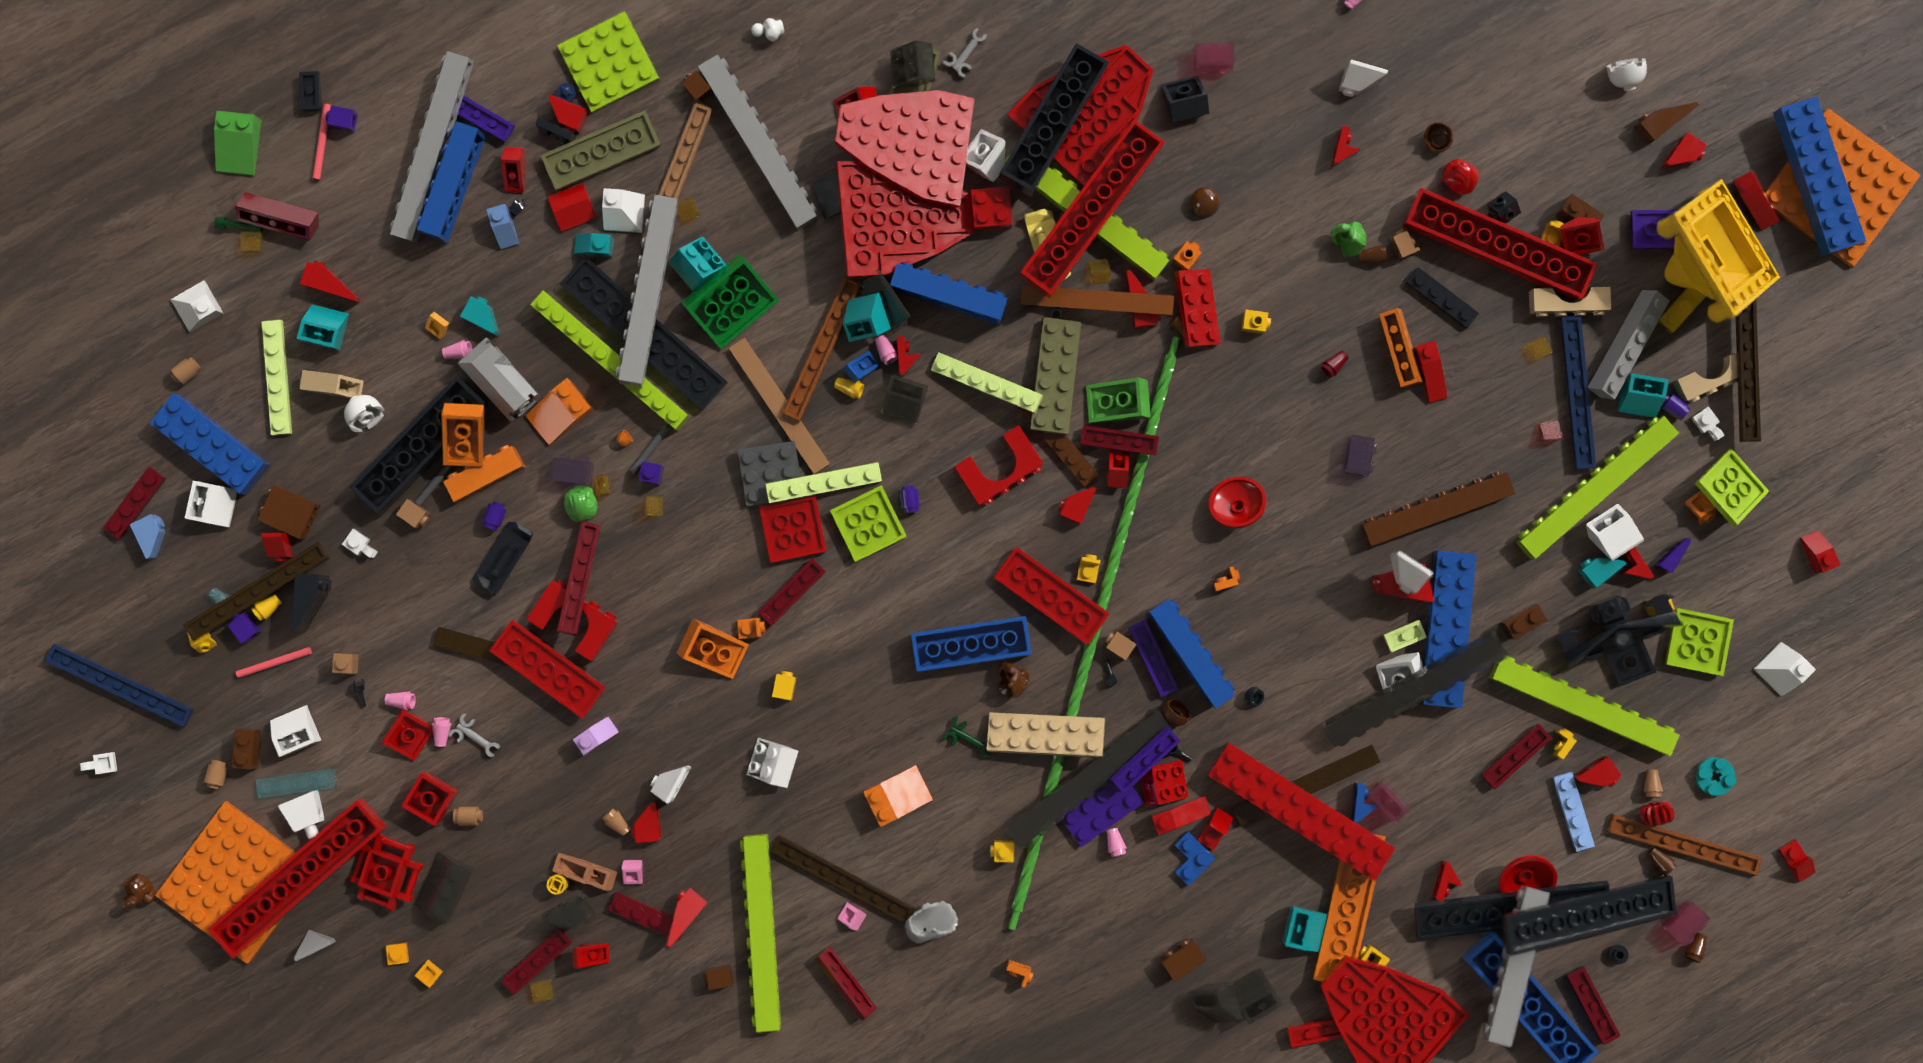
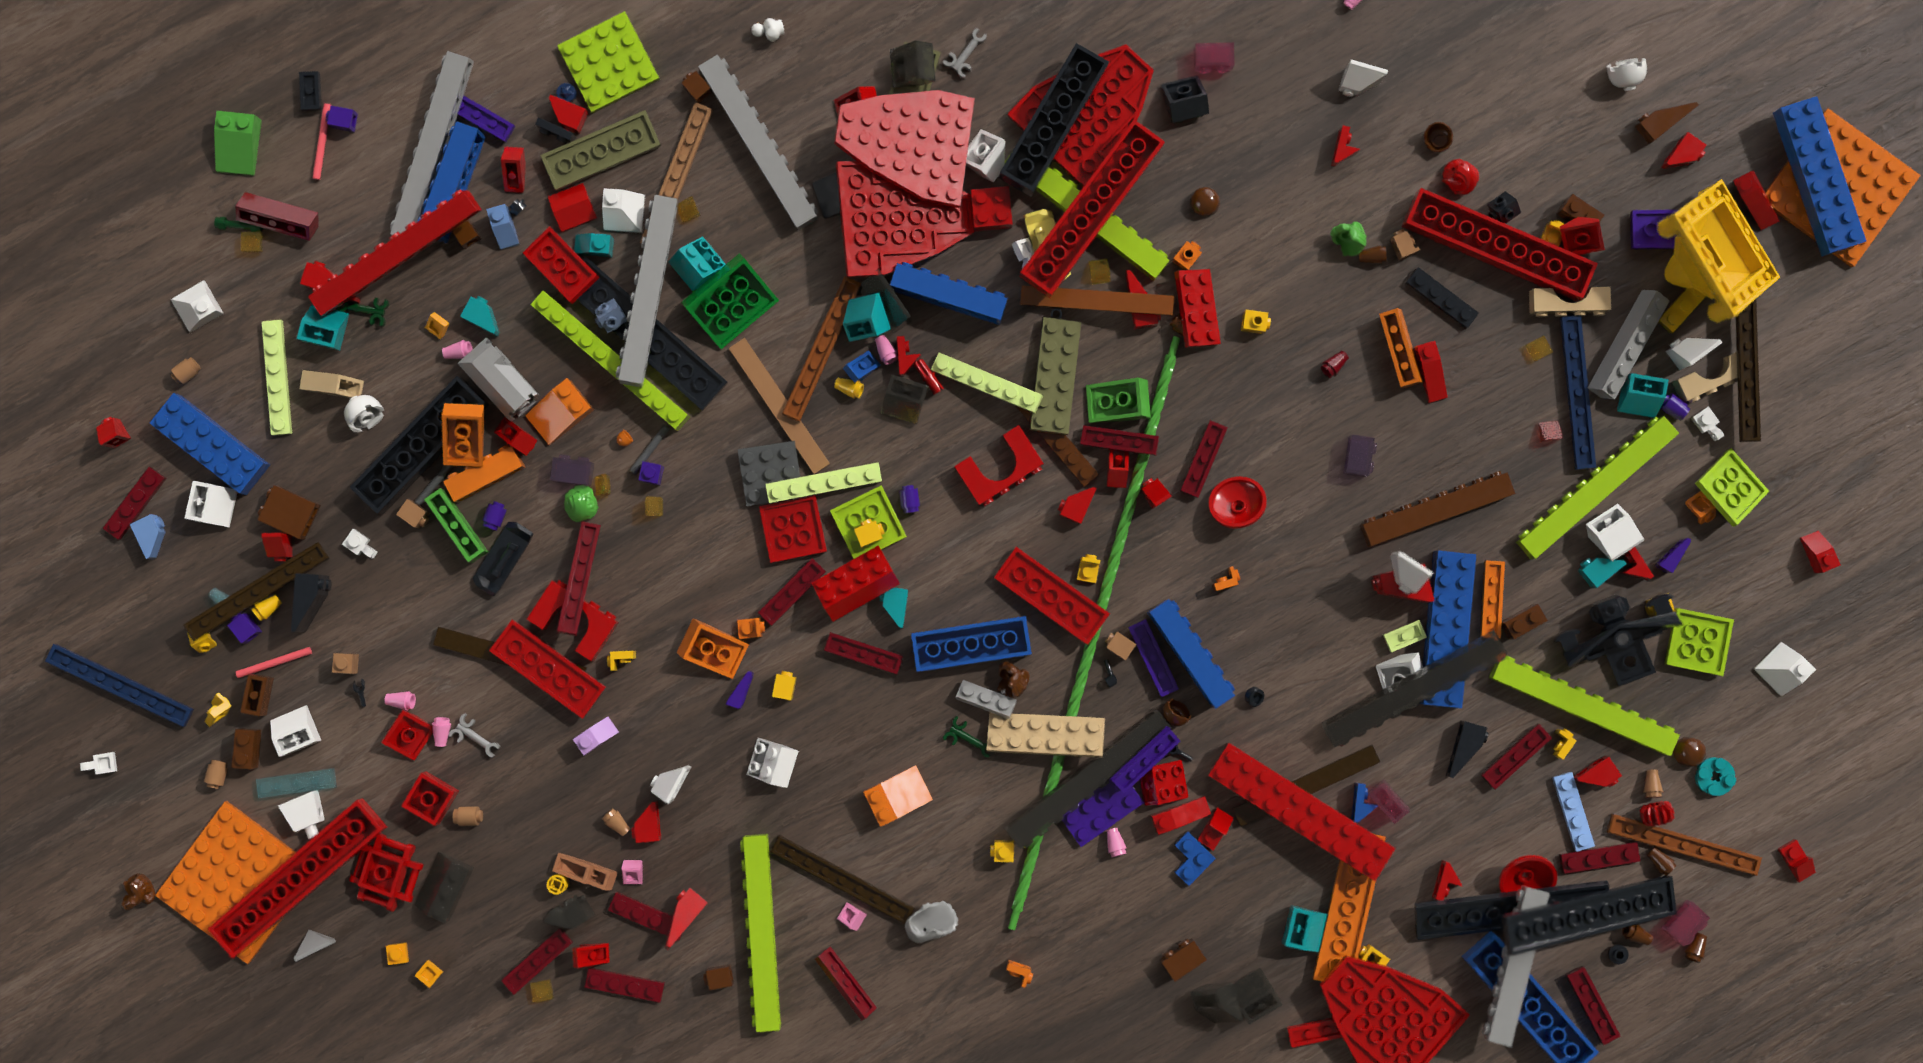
(112, 433): none -> red slope
(219, 710): none -> yellow bracket
(257, 695): none -> reddish brown brick
(376, 312): none -> dark green bar
(395, 252): none -> red brick
(456, 525): none -> bright green brick
(466, 234): none -> reddish brown brick
(515, 436): none -> red slope
(561, 265): none -> red plate
(610, 316): none -> sand blue brick
(623, 656): none -> yellow bracket
(624, 984): none -> dark red plate
(739, 694): none -> dark purple slope
(855, 583): none -> red brick
(863, 653): none -> dark red plate
(869, 532): none -> yellow brick
(895, 604): none -> teal slope
(929, 377): none -> red axle
(986, 699): none -> light grey plate
(1023, 250): none -> white plate
(1155, 492): none -> red slope
(1203, 459): none -> dark red plate
(1467, 743): none -> black slope
(1492, 597): none -> orange plate
(1600, 857): none -> dark red plate
(1637, 934): none -> reddish brown cone
(1689, 751): none -> reddish brown hair
(1690, 350): none -> white slope

